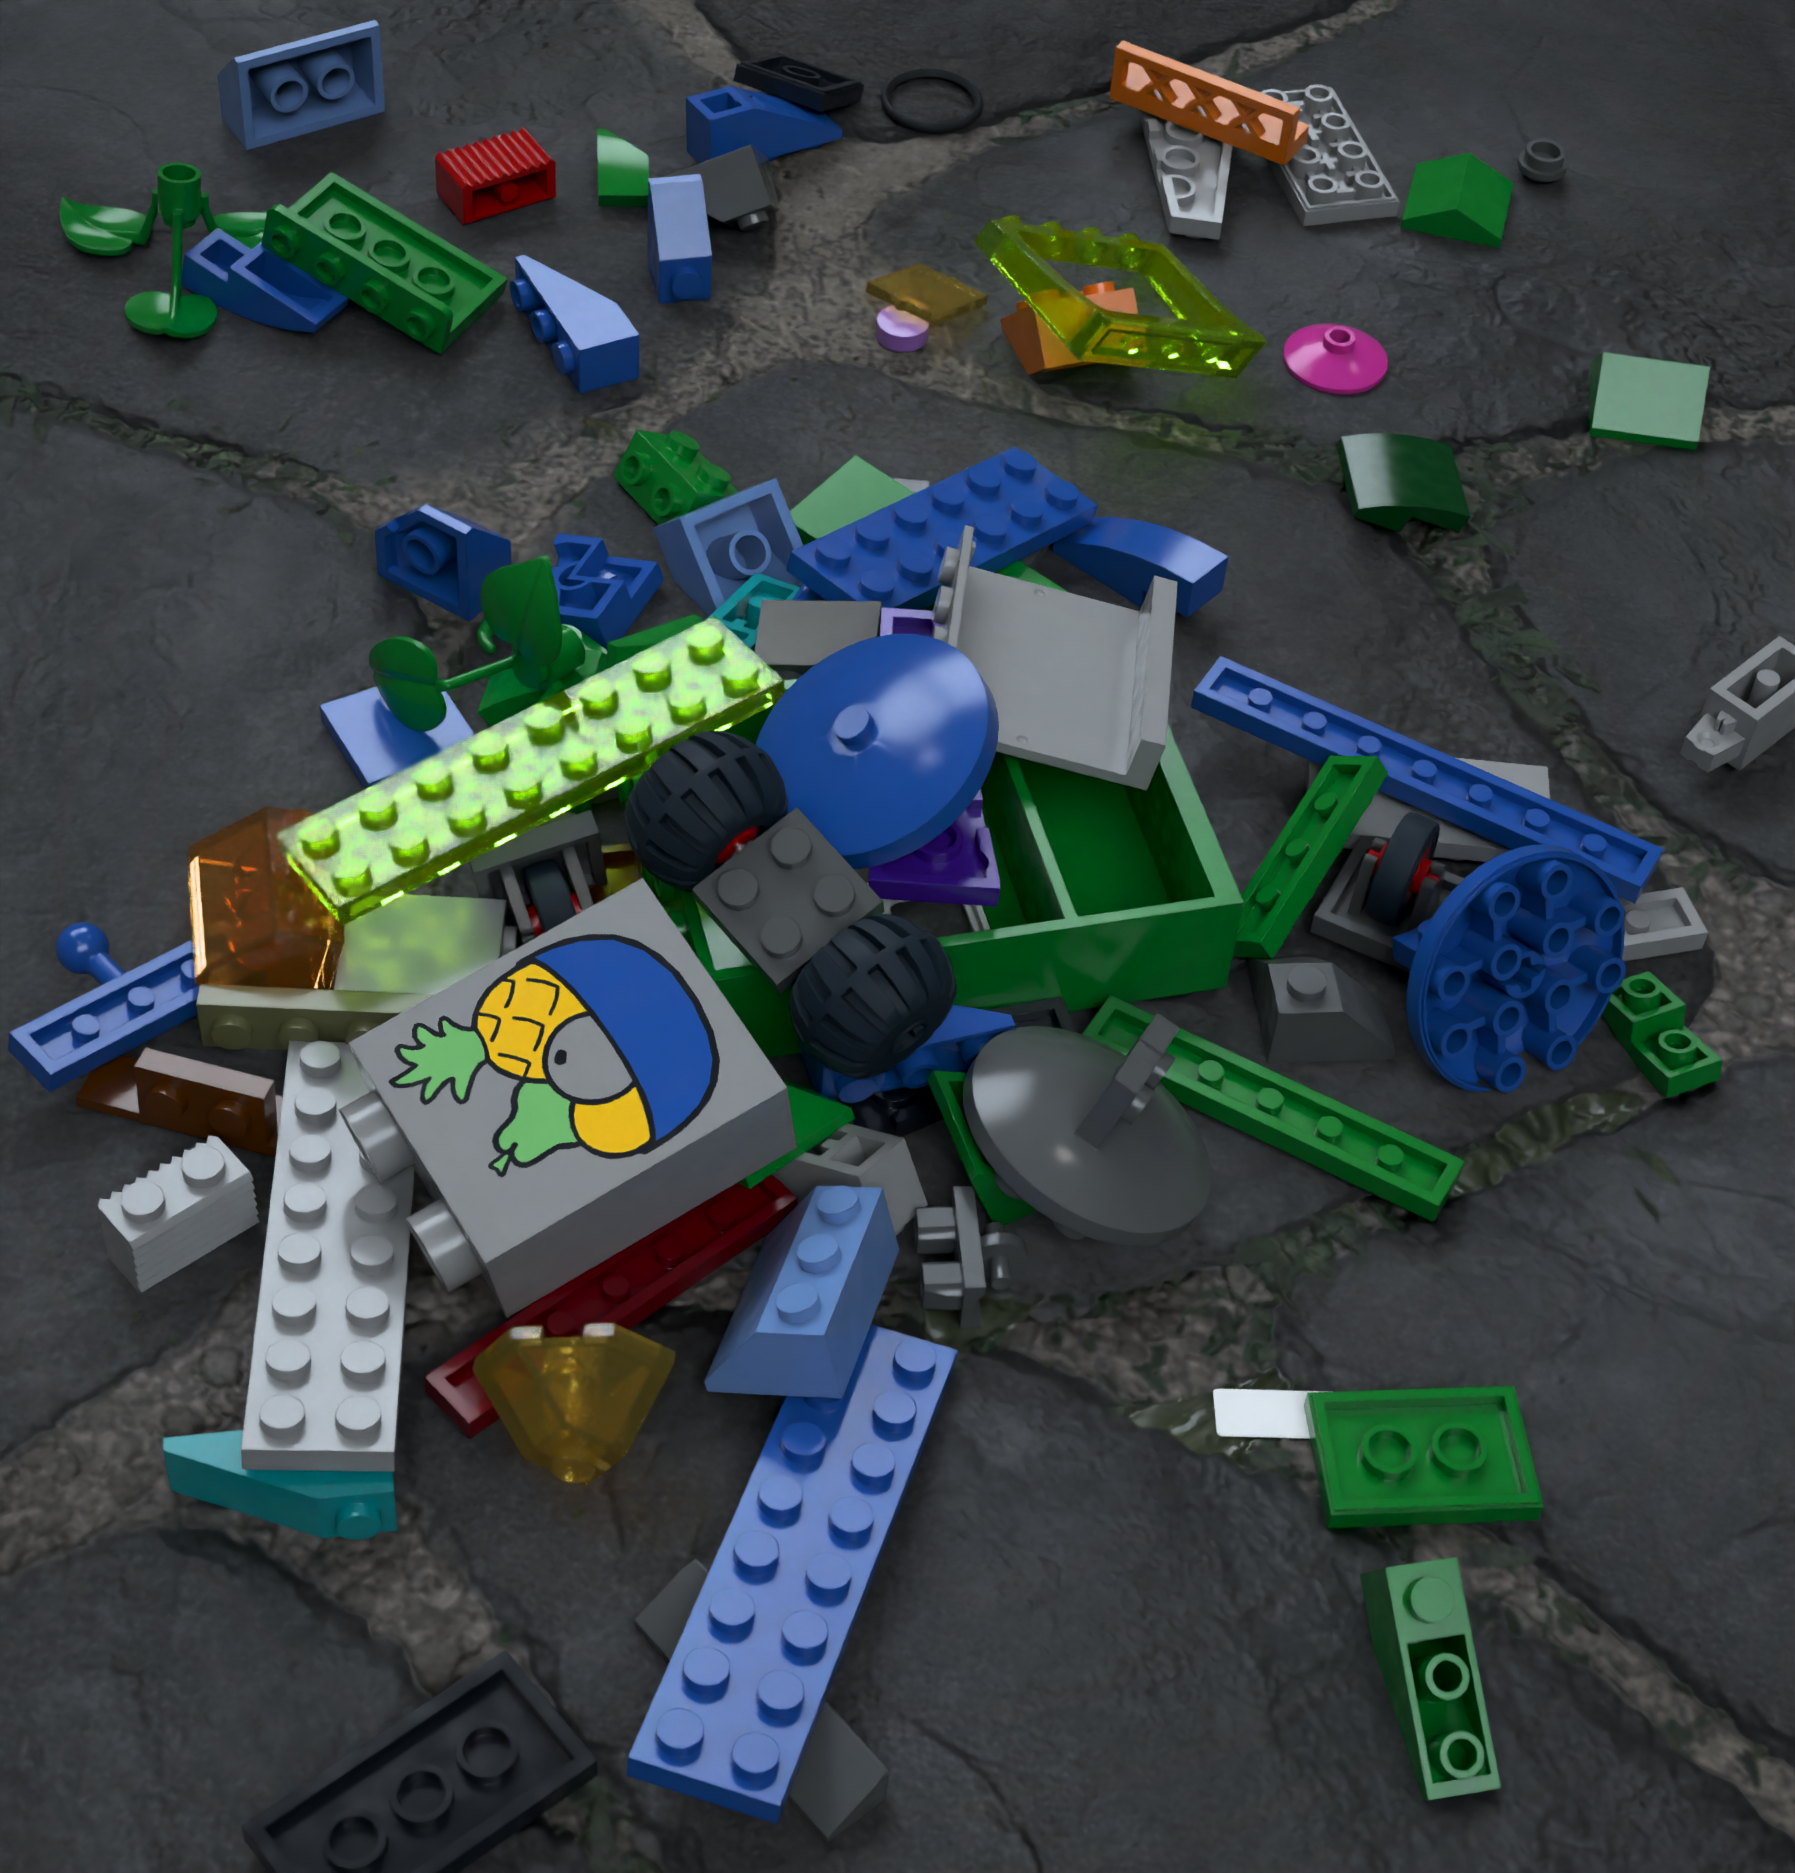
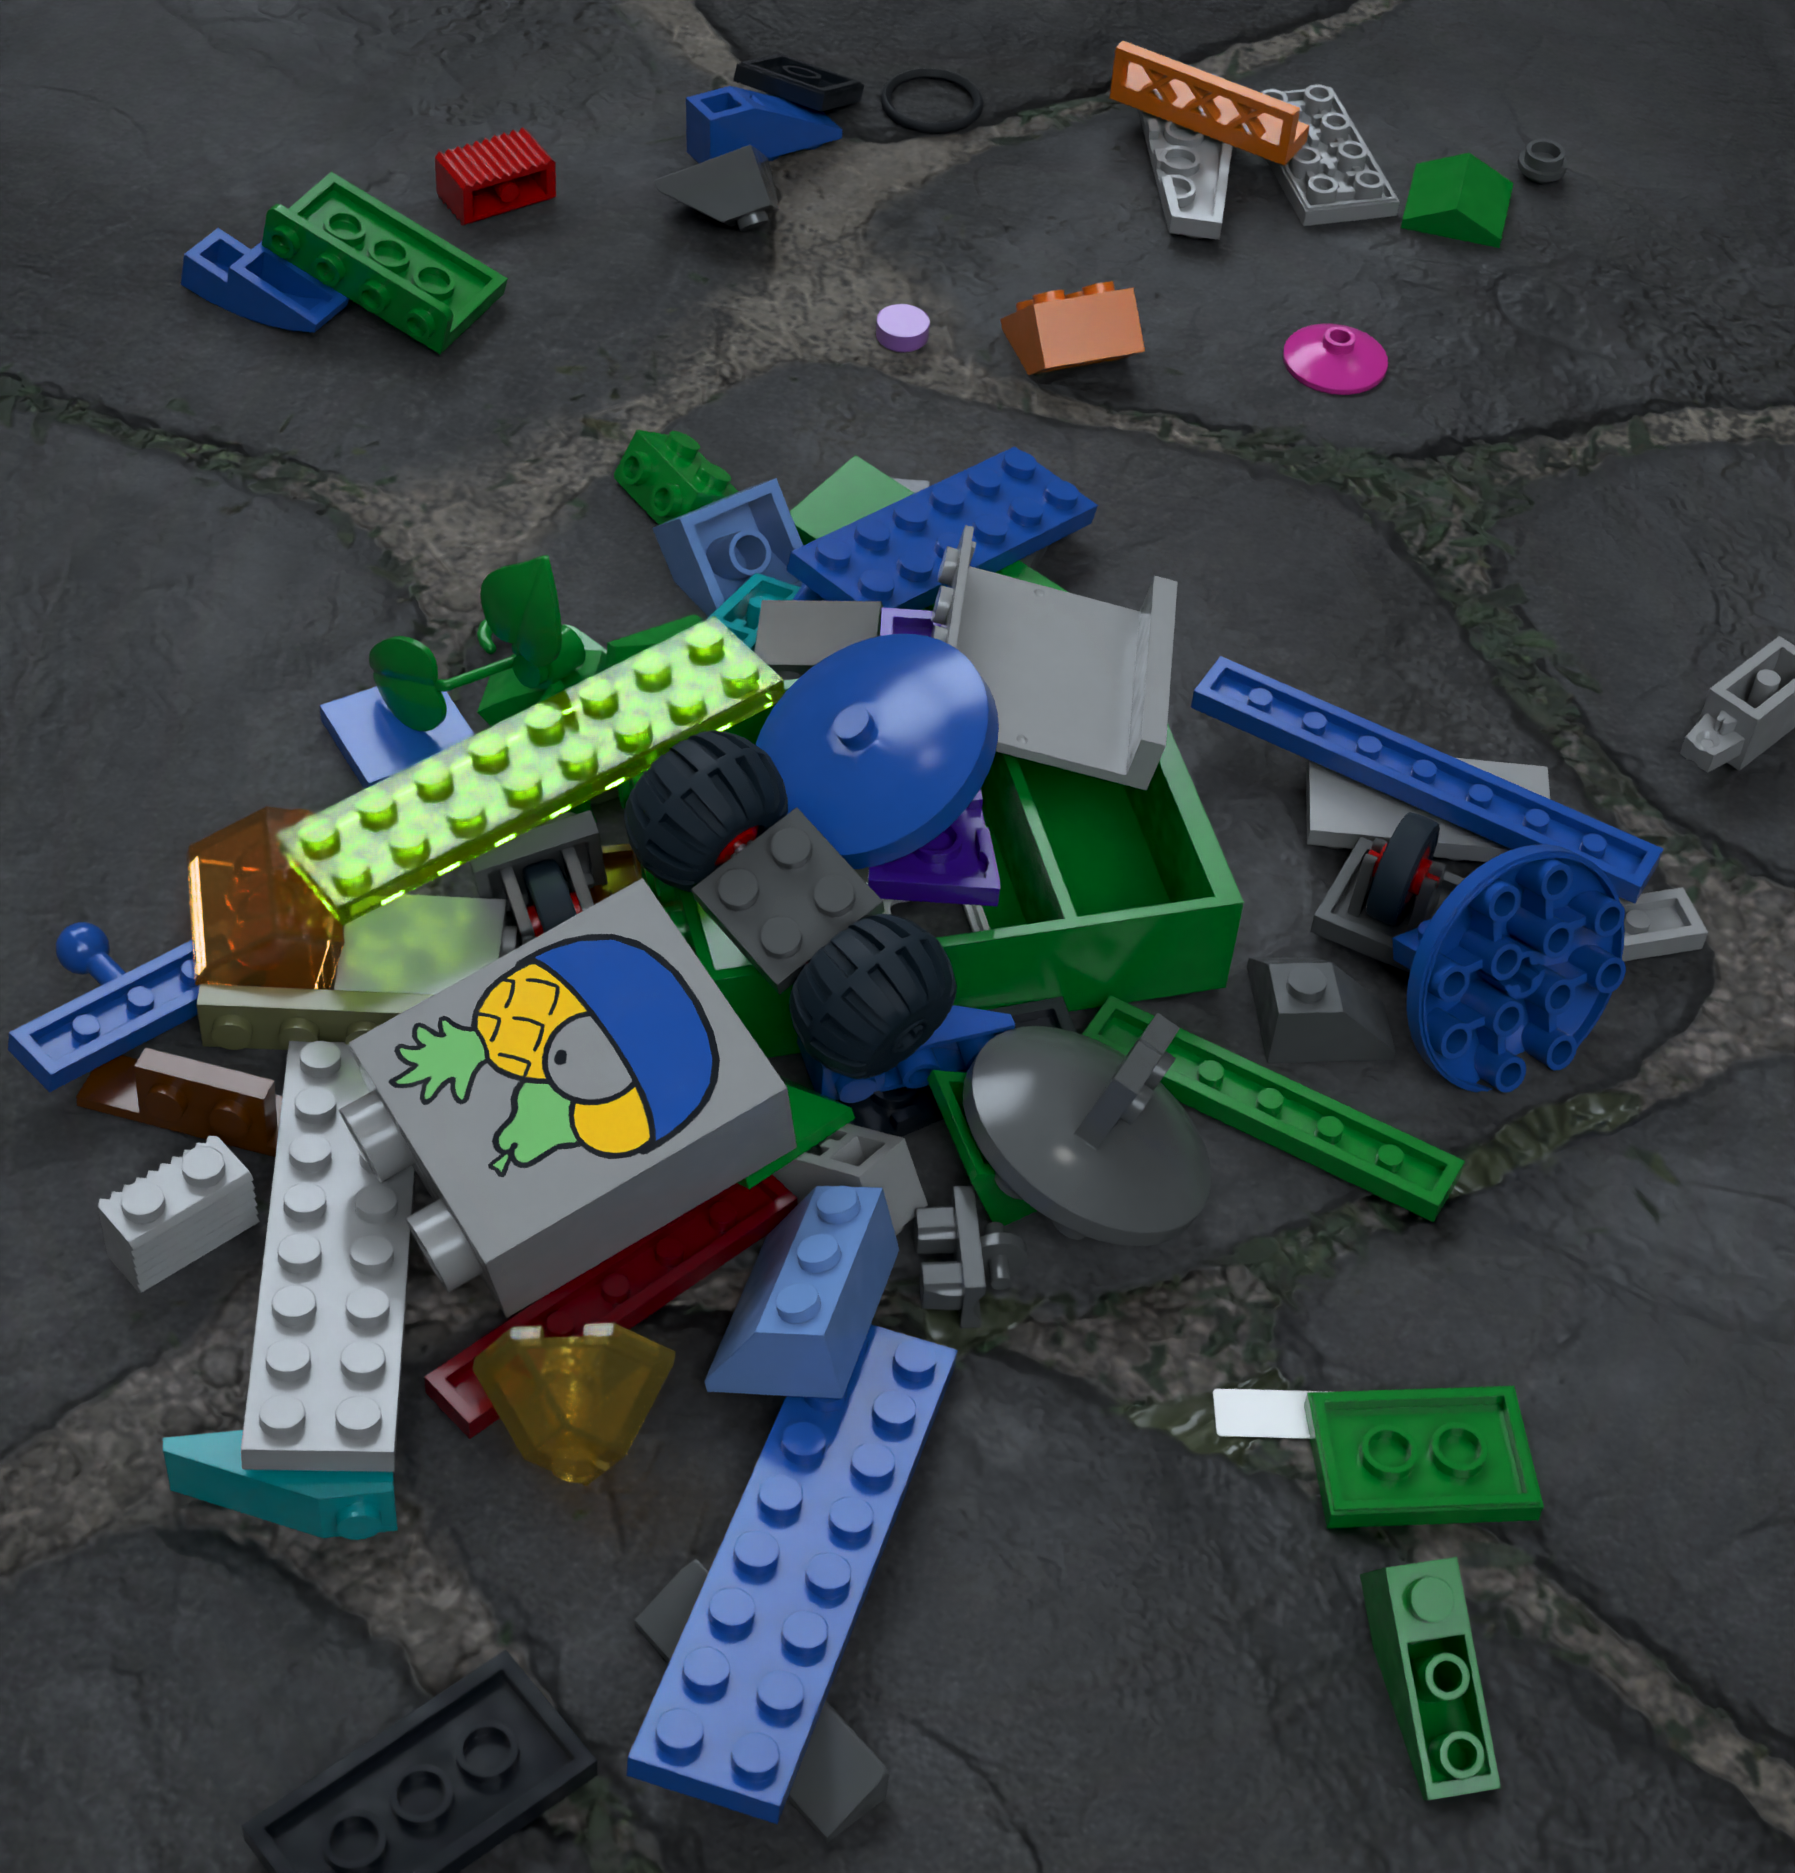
(179, 202): green plant -> none
(303, 85): medium blue slope -> none
(440, 557): blue slope -> none
(581, 327): blue slope -> none
(601, 591): blue slope -> none
(621, 172): green slope -> none
(678, 239): slope -> none
(926, 293): clear yellow piece -> none
(1131, 551): blue slope -> none
(1201, 341): clear neon green windscreen -> none
(1305, 852): green plate -> none
(1402, 478): dark green slope -> none
(1646, 400): slope -> none
(1653, 1033): green slope -> none

